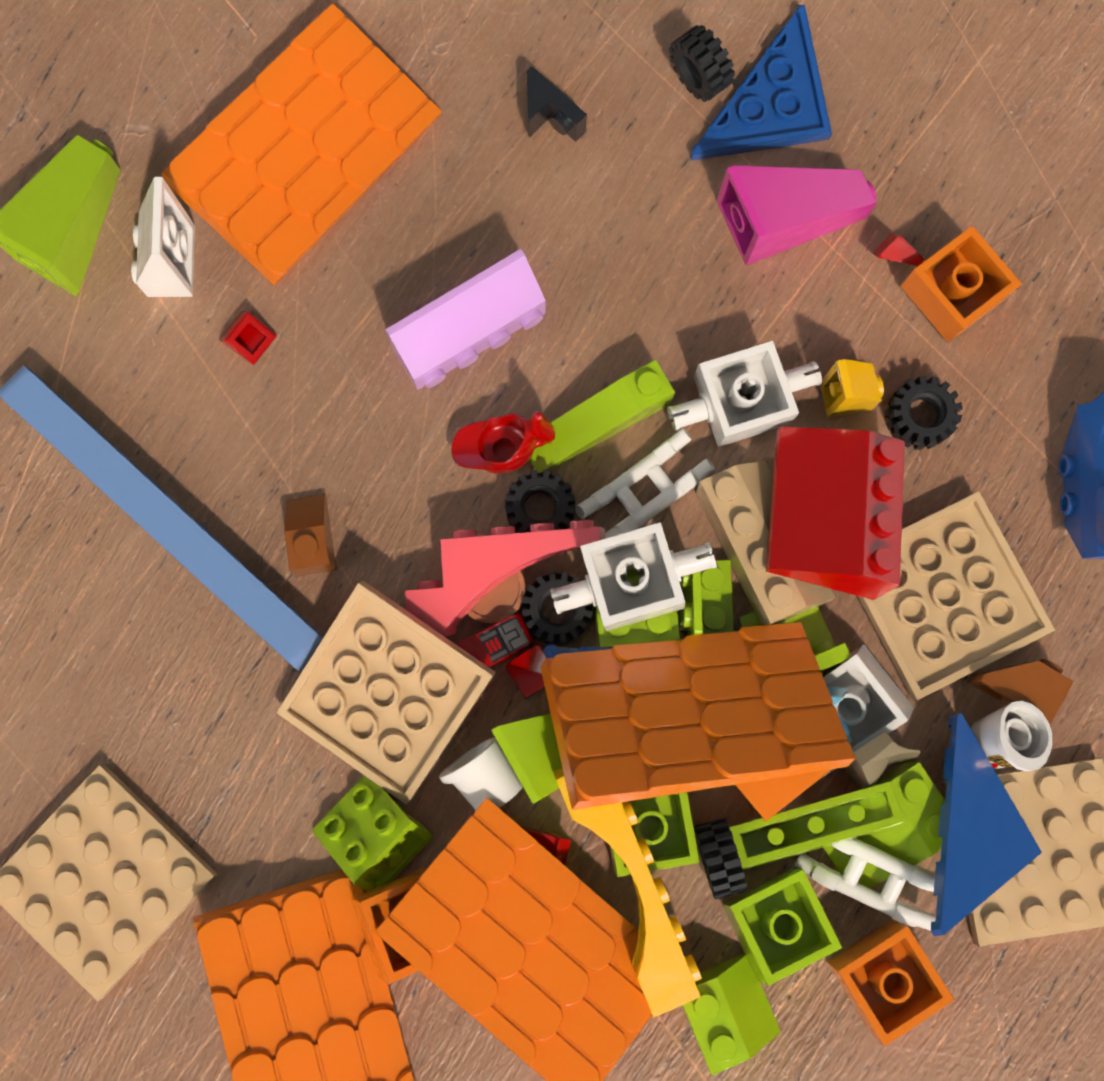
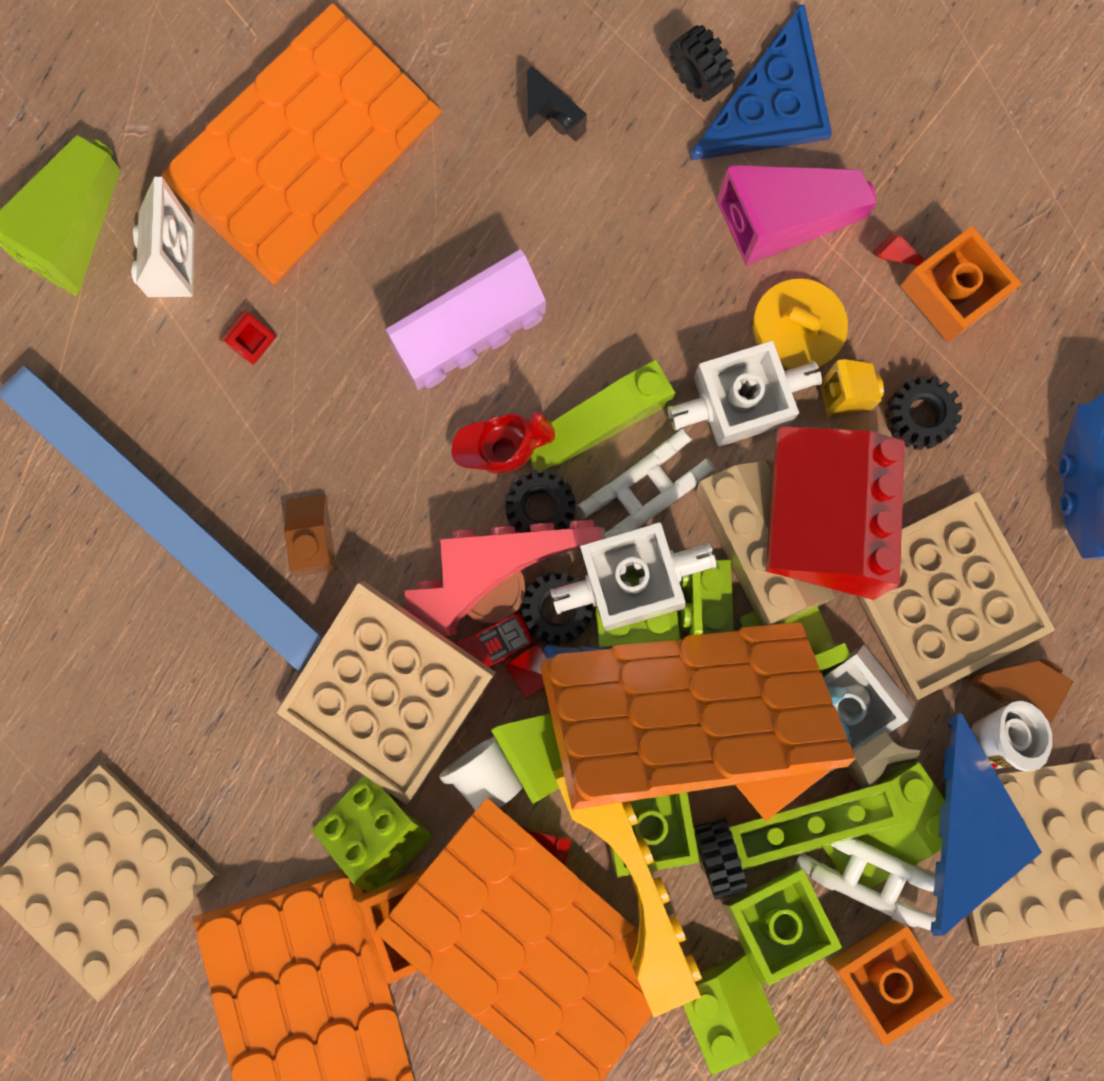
(802, 321): none -> yellow shield

